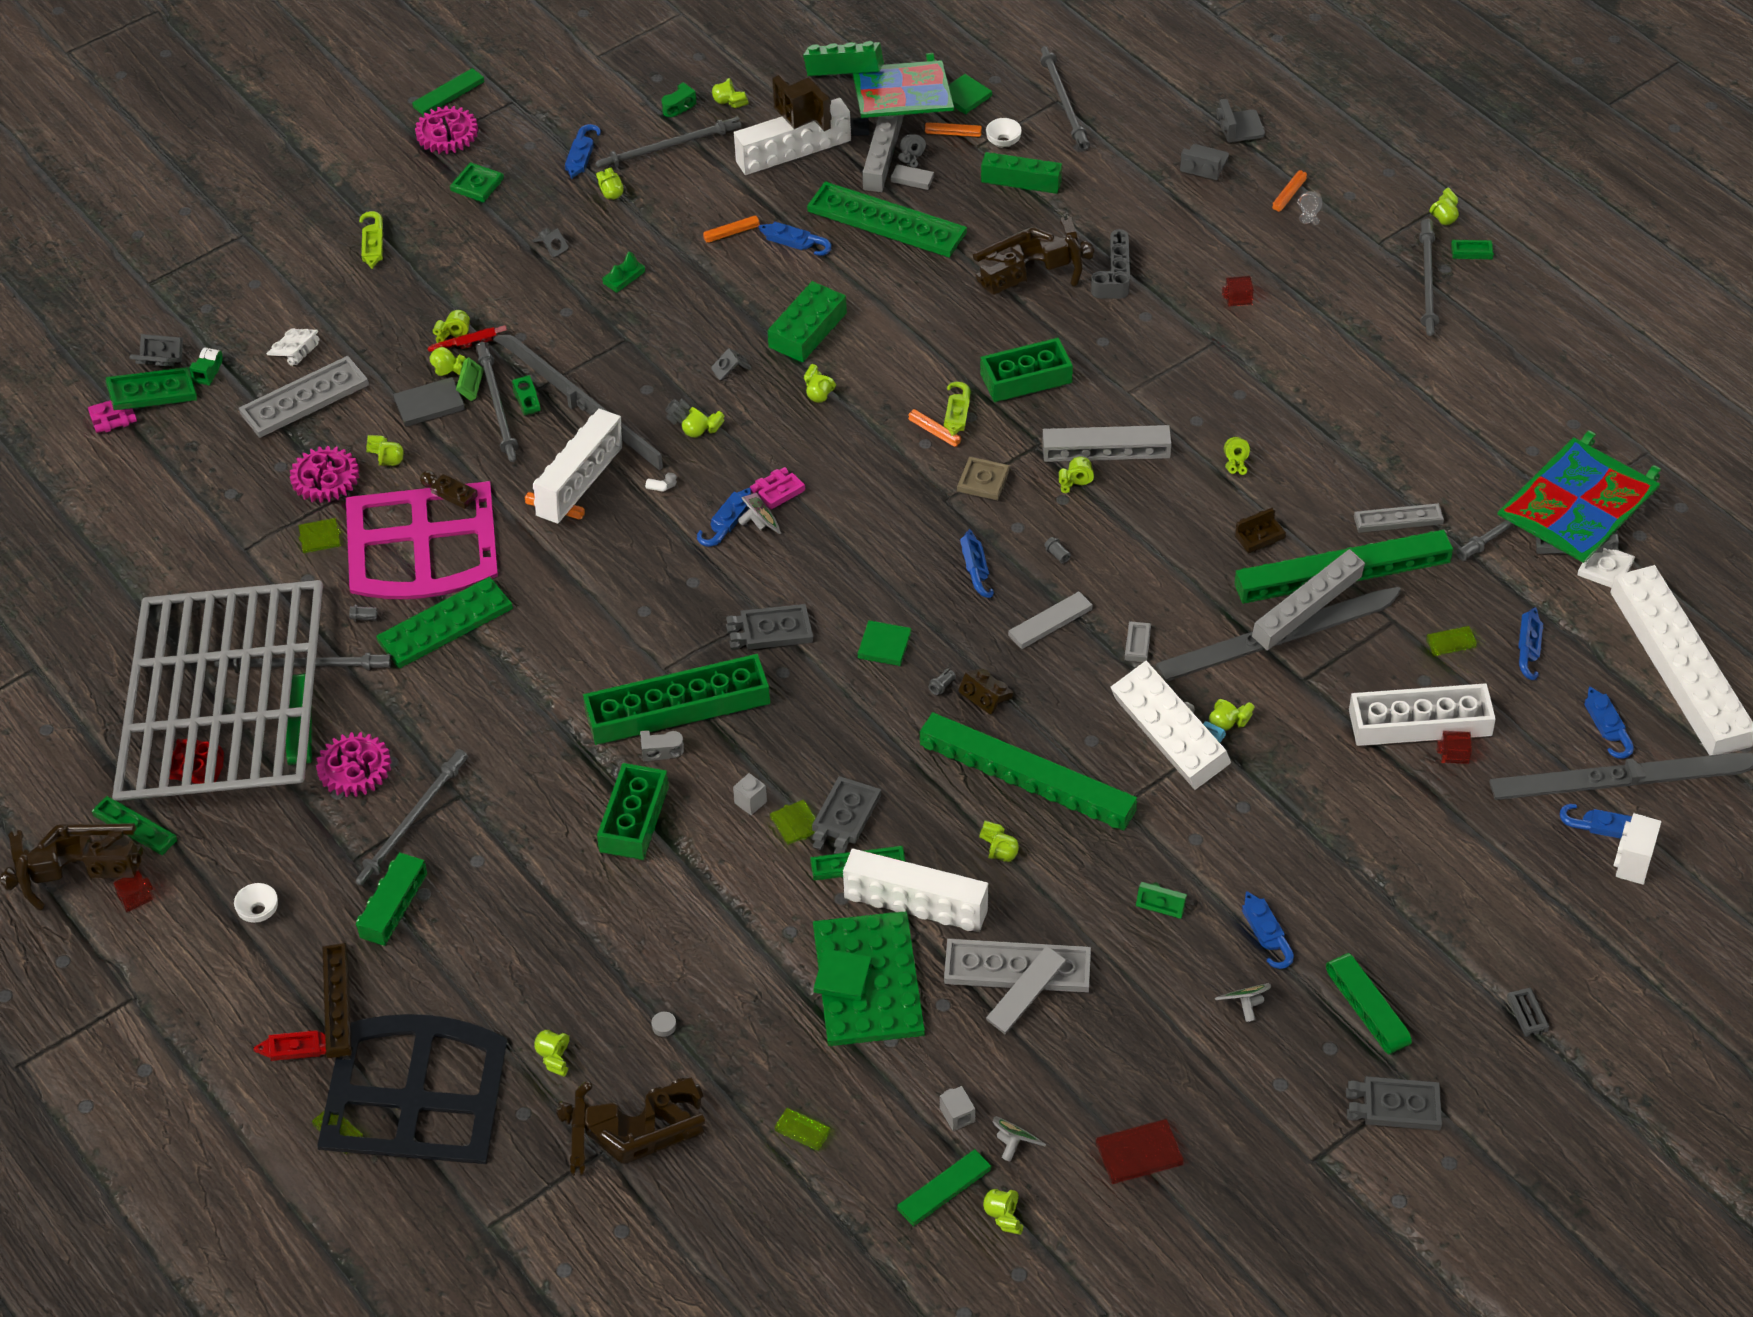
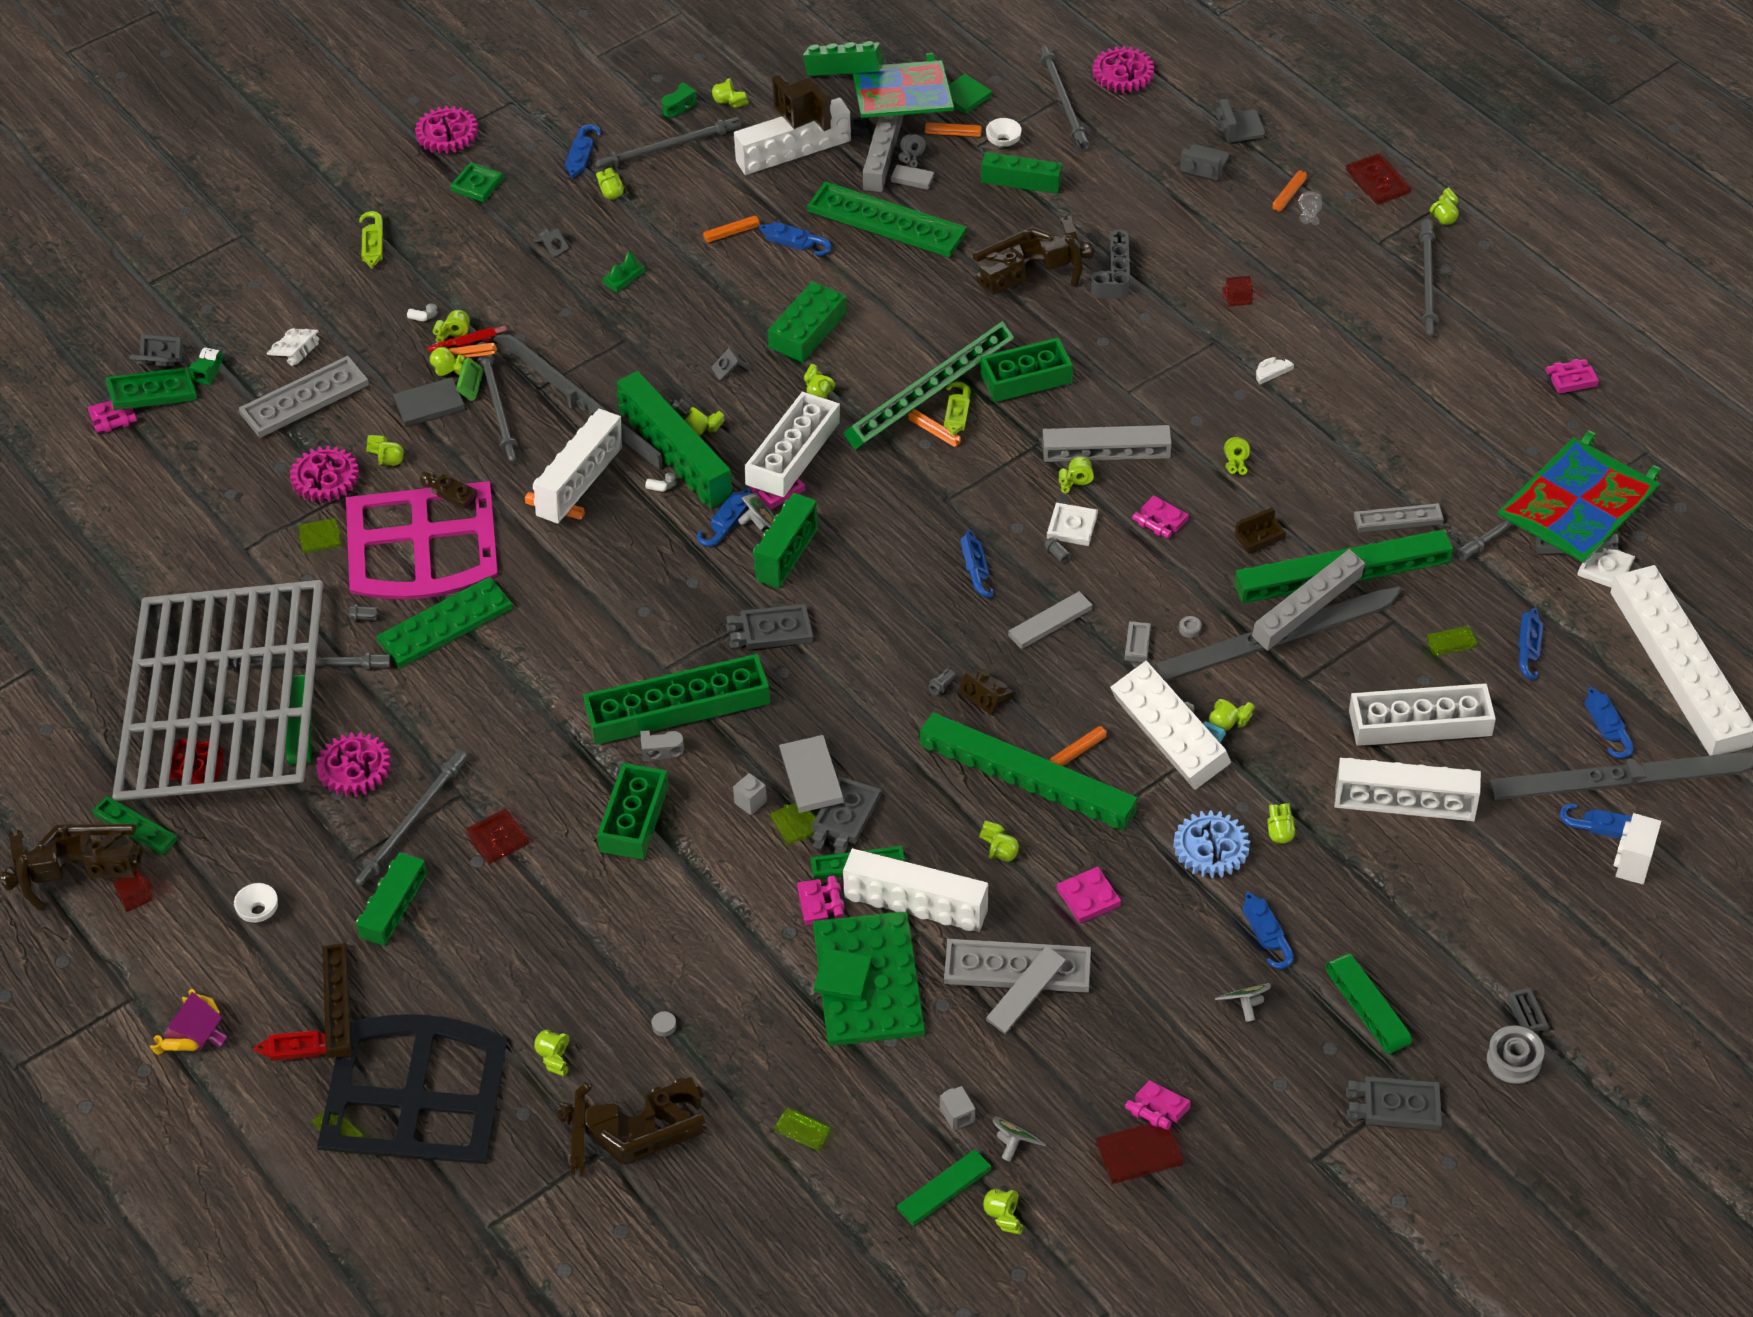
(192, 1026): none -> magenta torso
(427, 314): none -> arm
(448, 91): green tile -> none
(475, 350): none -> orange axle
(497, 836): none -> clear red tile
(526, 395): green leg -> none
(674, 440): none -> green brick
(785, 540): none -> green brick
(792, 444): none -> white brick
(811, 773): none -> light grey tile
(812, 900): none -> dark pink plate
(884, 643): green tile -> none
(927, 385): none -> green brick
(983, 478): dark tan plate -> none
(1072, 524): none -> white tile
(1079, 746): none -> orange axle
(1088, 895): none -> dark pink plate
(1117, 75): none -> dark pink gear
(1160, 1100): none -> dark pink plate
(1161, 899): green tile -> none
(1162, 513): none -> dark pink plate
(1190, 627): none -> light grey tile
(1231, 841): none -> light blue gear
(1272, 368): none -> white tile
(1281, 823): none -> lime piece
(1378, 178): none -> clear red tile
(1407, 789): none -> white brick
(1455, 747): clear red brick -> none
(1472, 249): green tile -> none
(1511, 1067): none -> light grey wheel
(1572, 376): none -> dark pink plate

